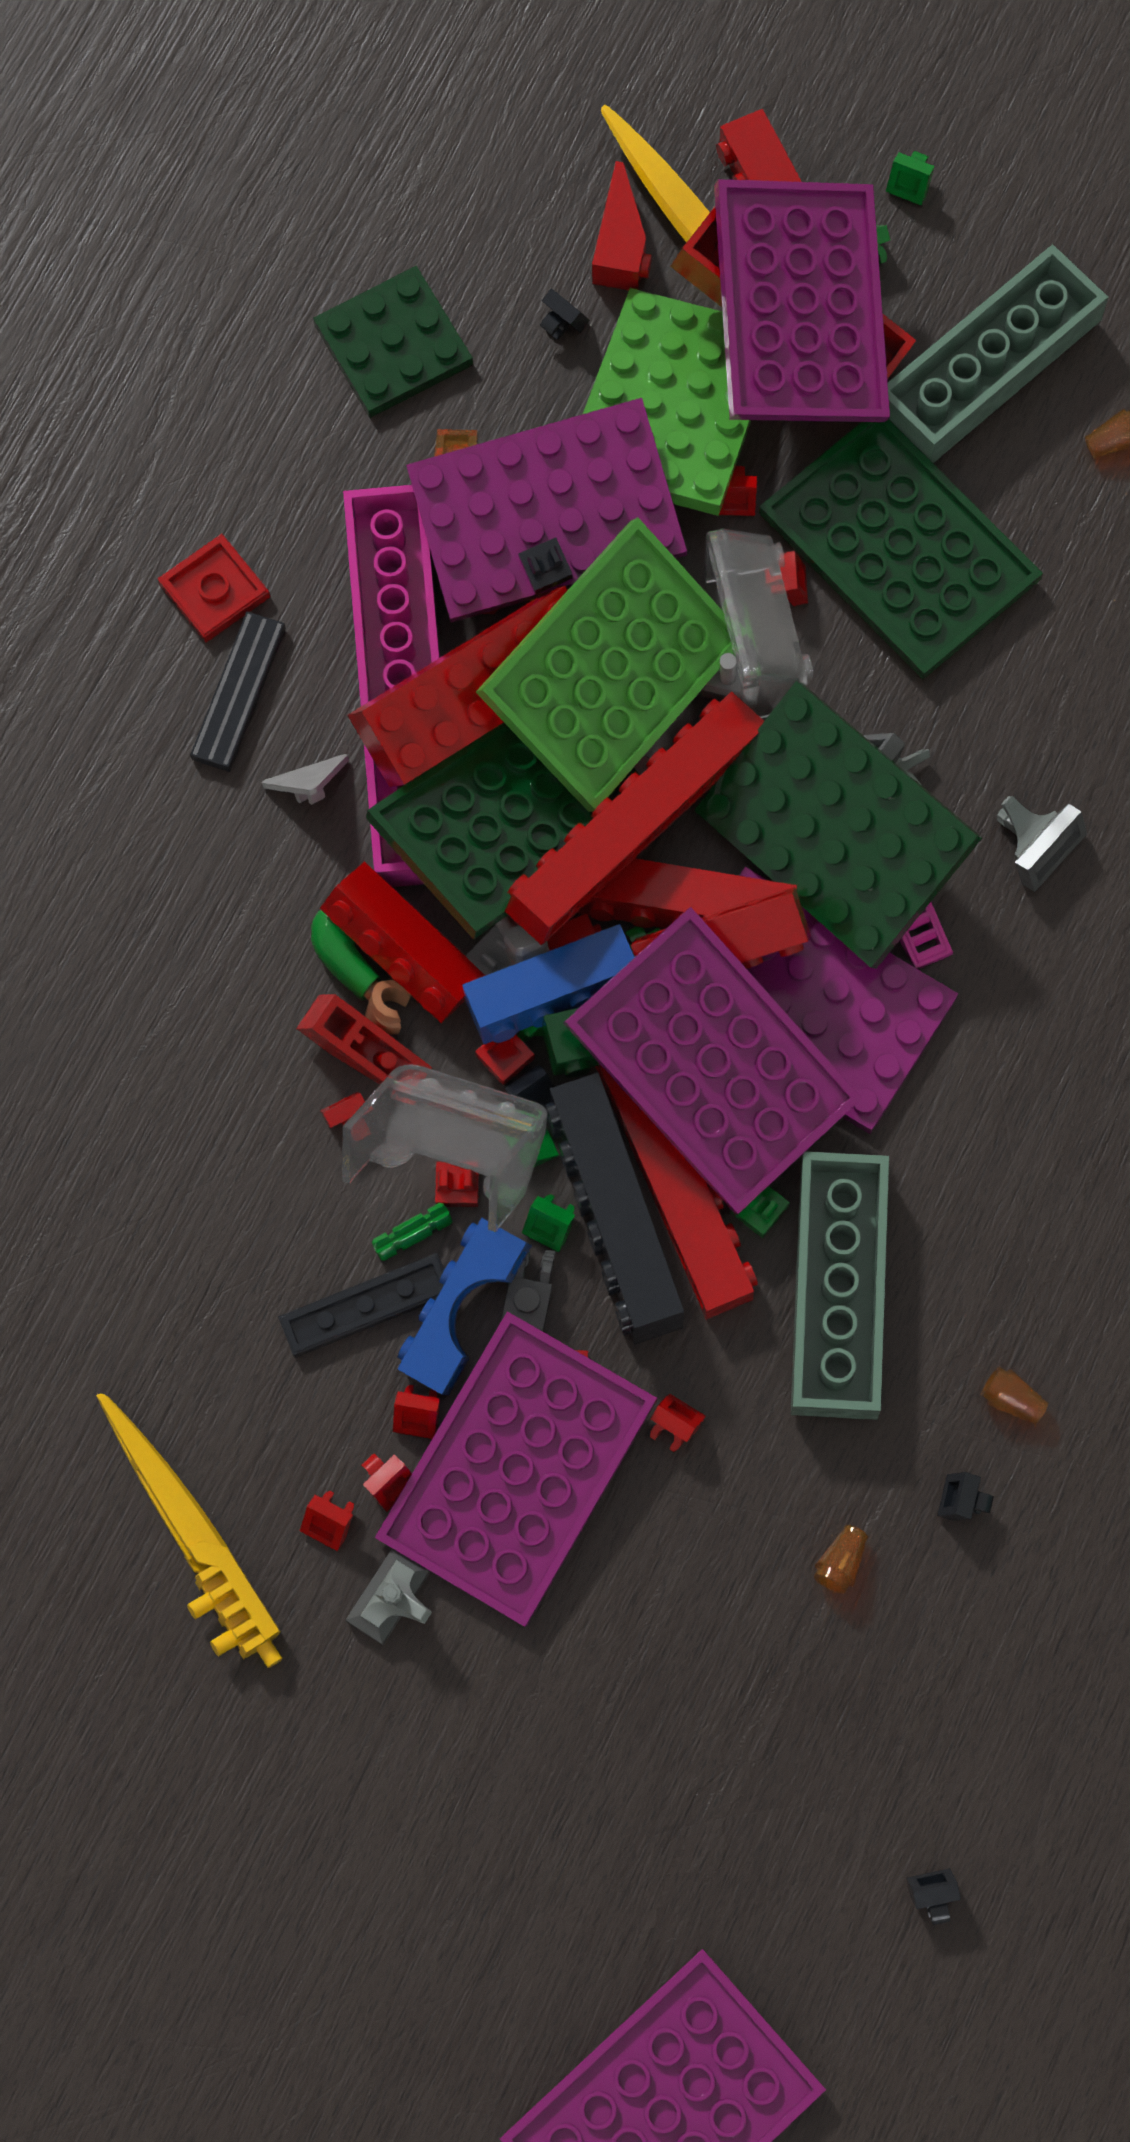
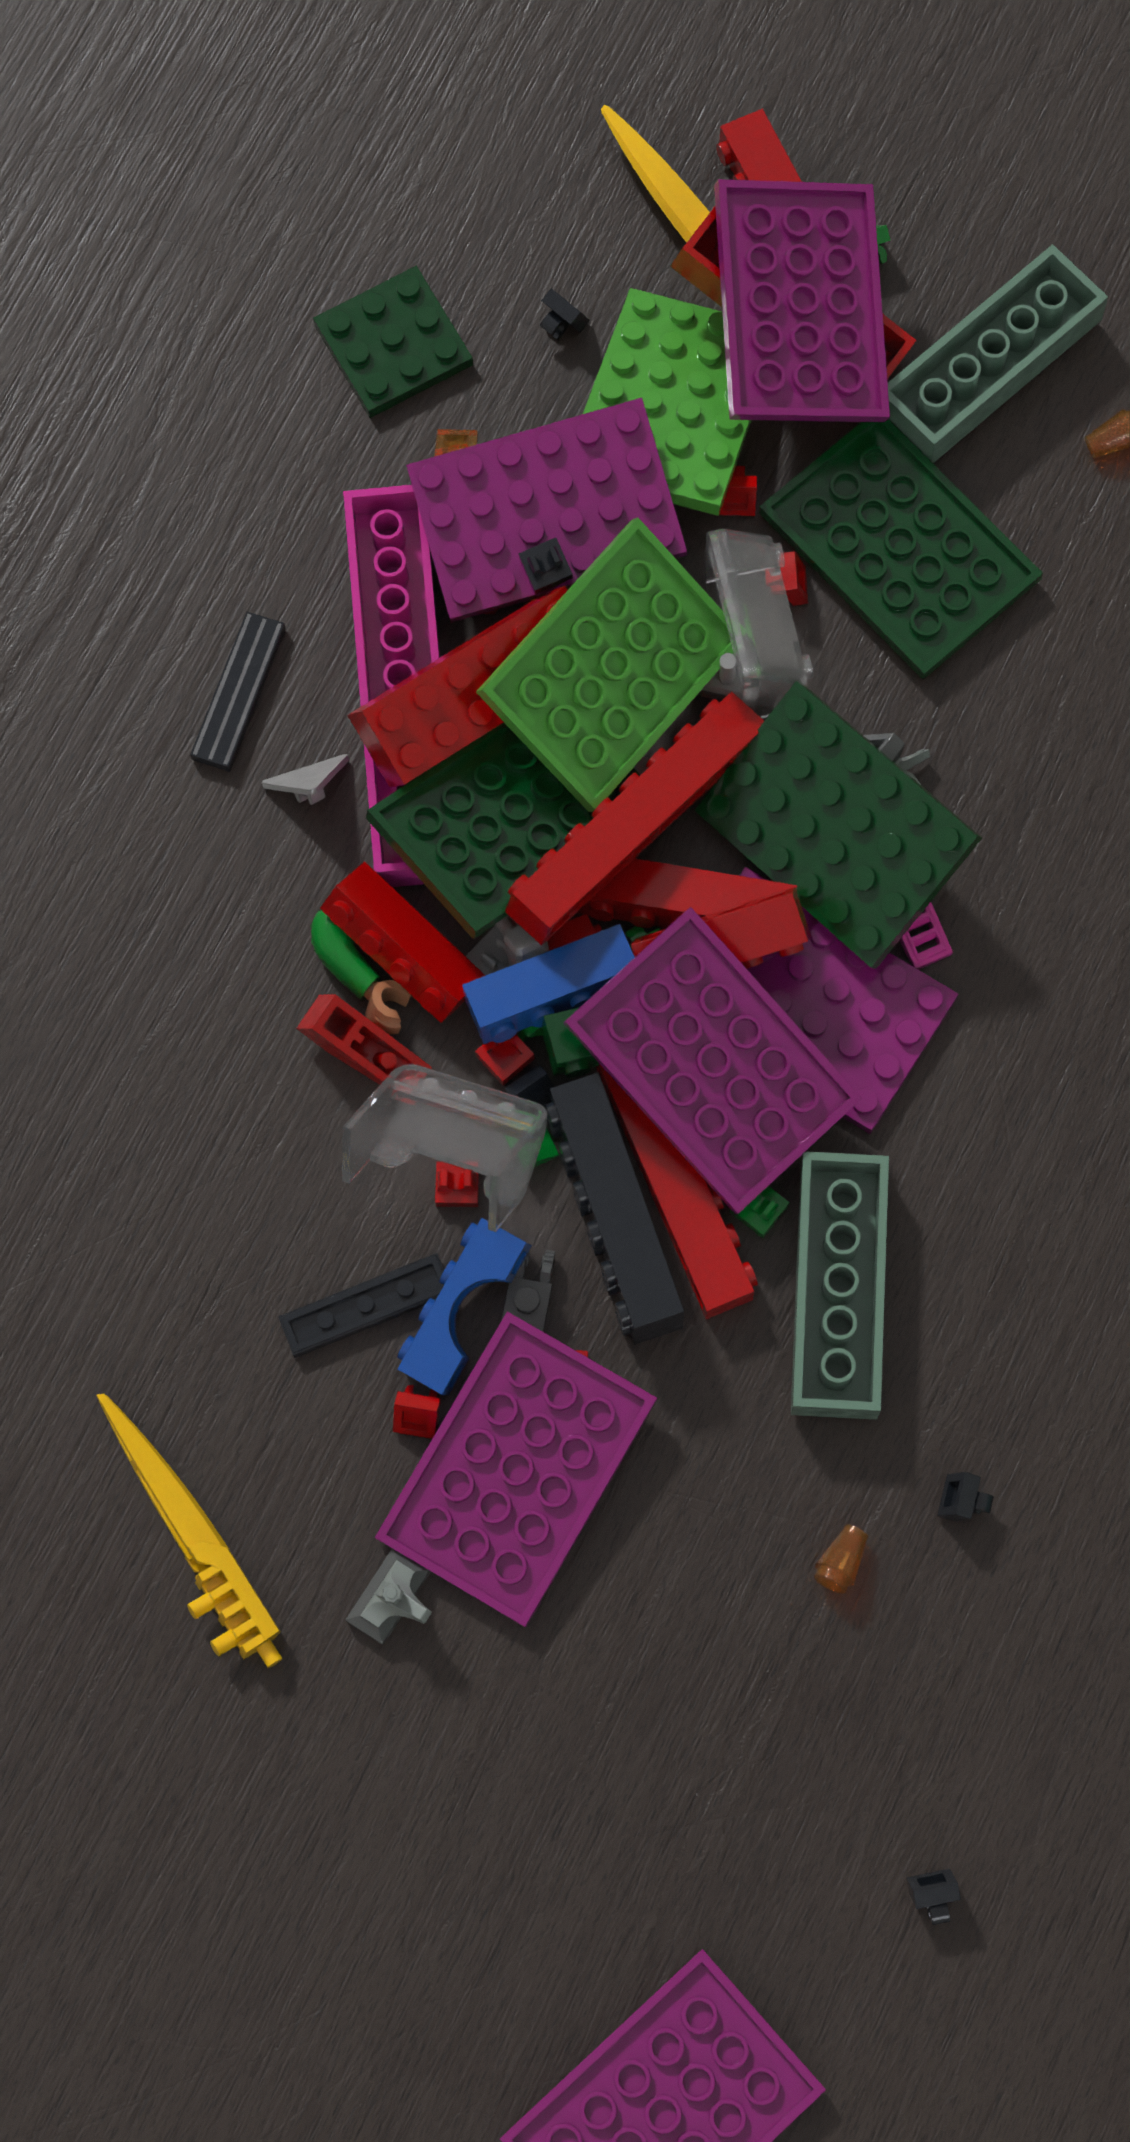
(213, 588): red tile -> none
(327, 1521): red tile -> none
(342, 1110): red tile -> none
(385, 1479): red tile -> none
(412, 1231): green axle -> none
(548, 1222): green tile -> none
(621, 242): red slope -> none
(676, 1418): red tile -> none
(910, 177): green tile -> none
(1013, 1395): clear orange cone -> none
(1041, 839): dark grey piece -> none

